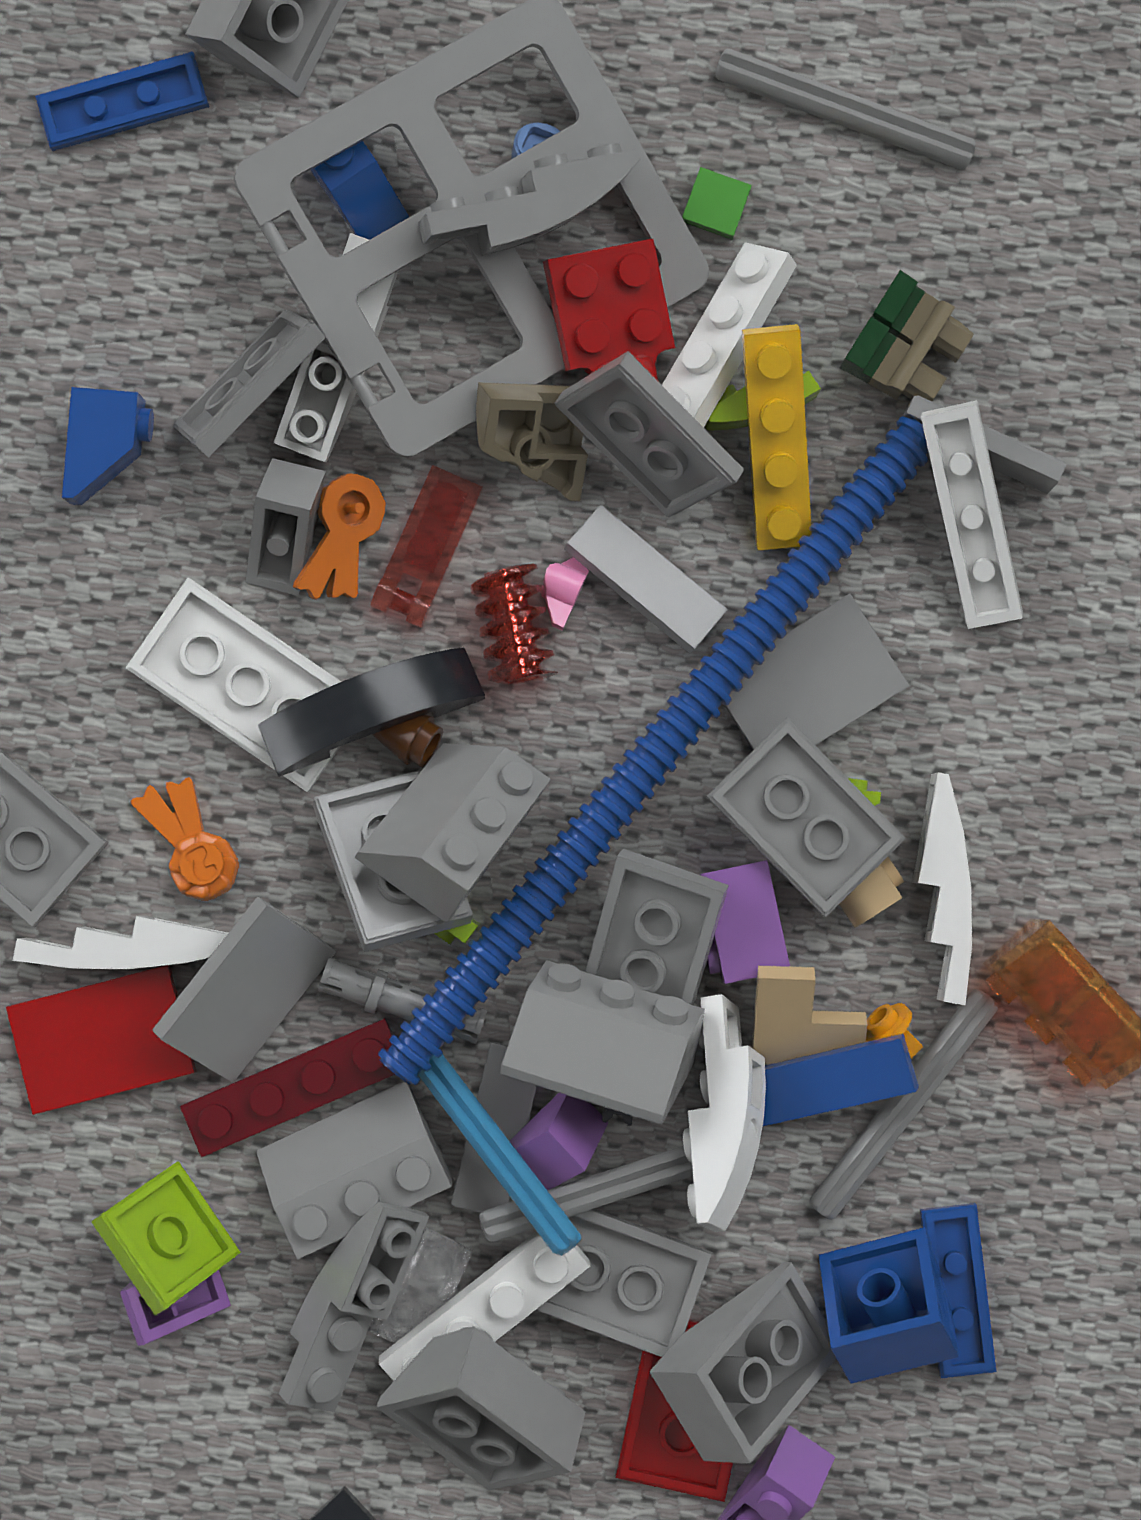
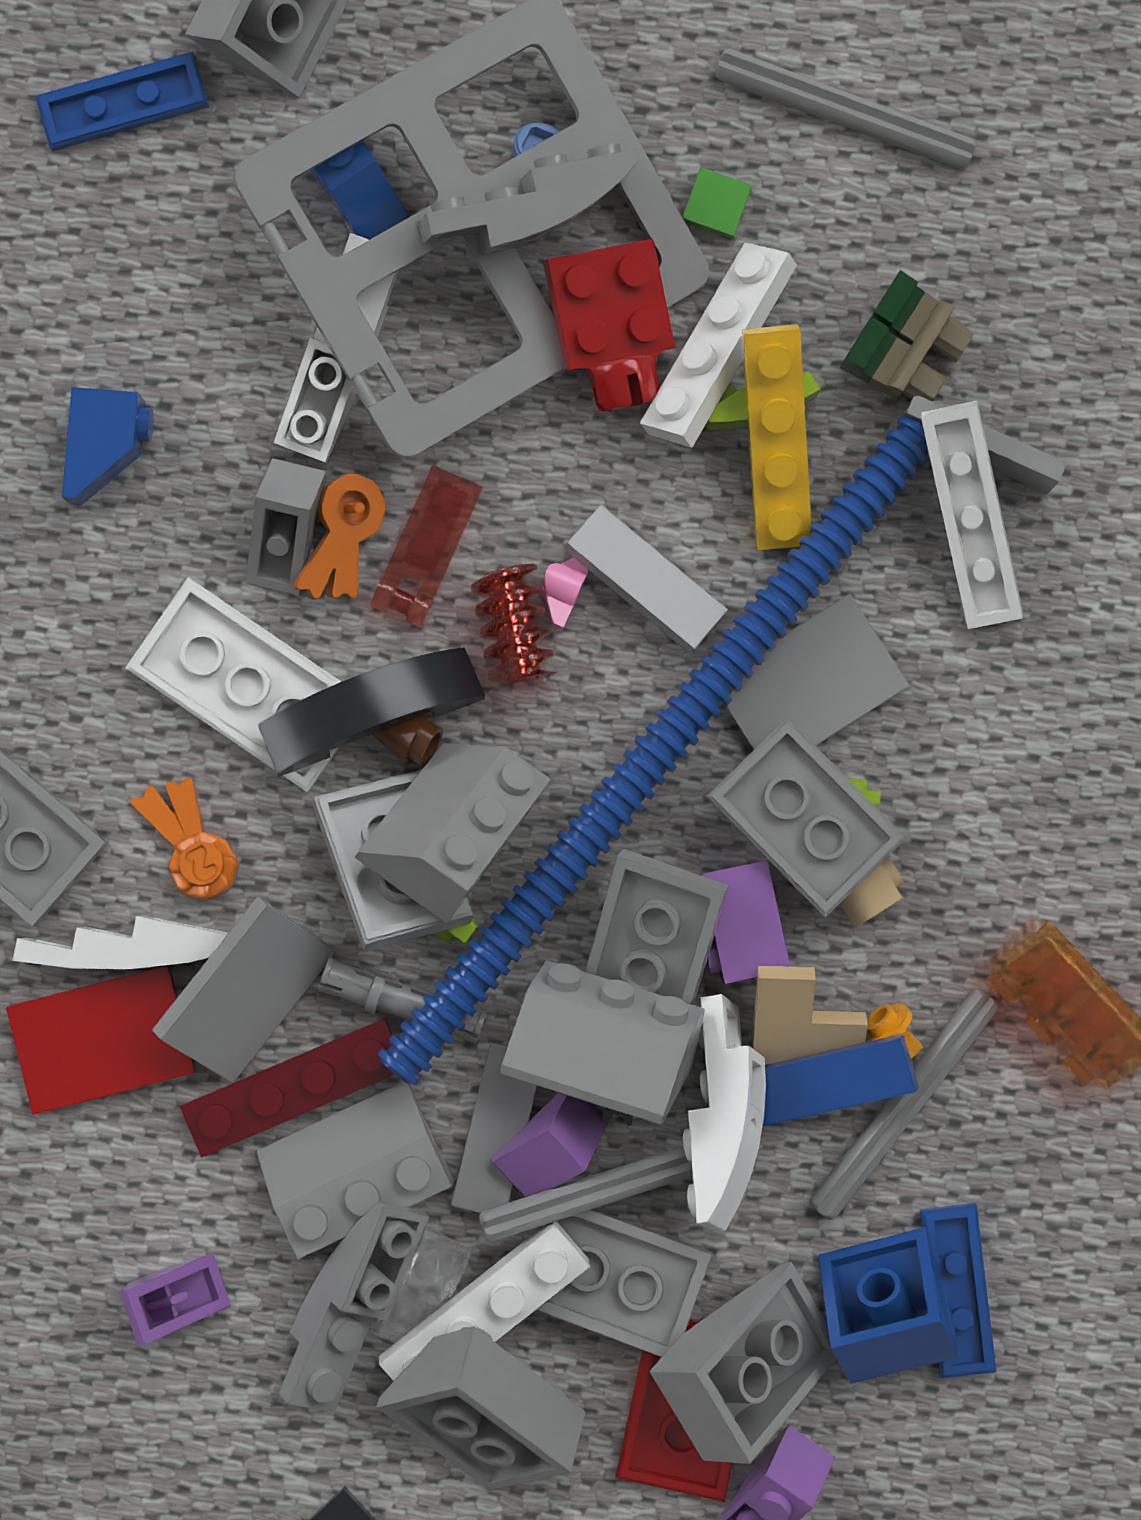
(166, 1237): lime tile -> none
(248, 381): light grey tile -> none
(500, 1156): dark azure axle -> none
(531, 433): dark tan slope -> none
(648, 435): light grey tile -> none
(944, 865): white slope -> none

